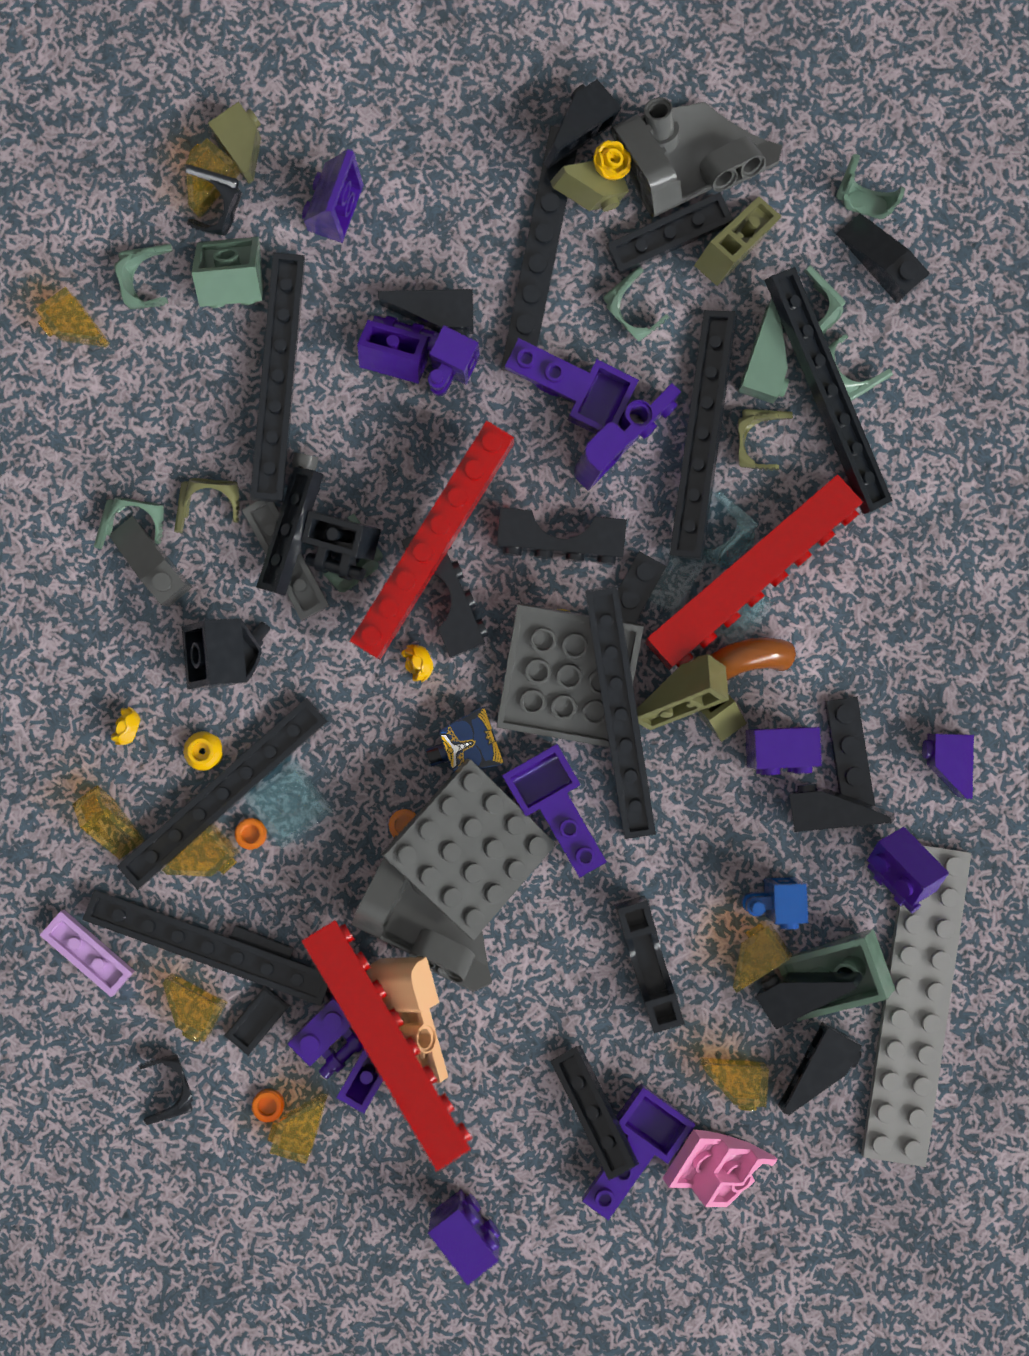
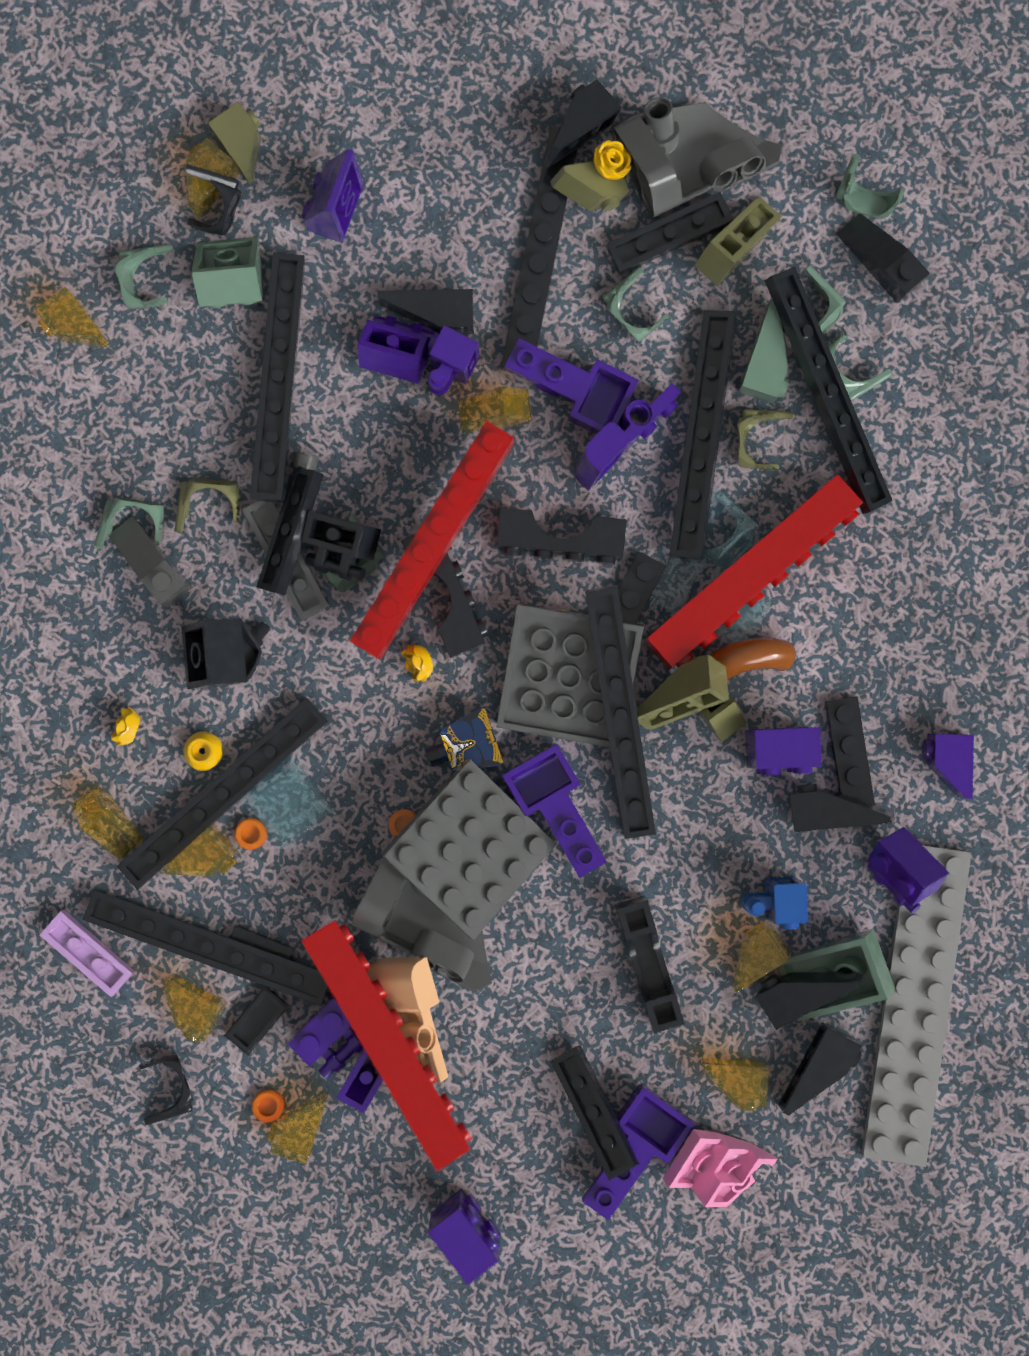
(499, 406): none -> clear yellow slope

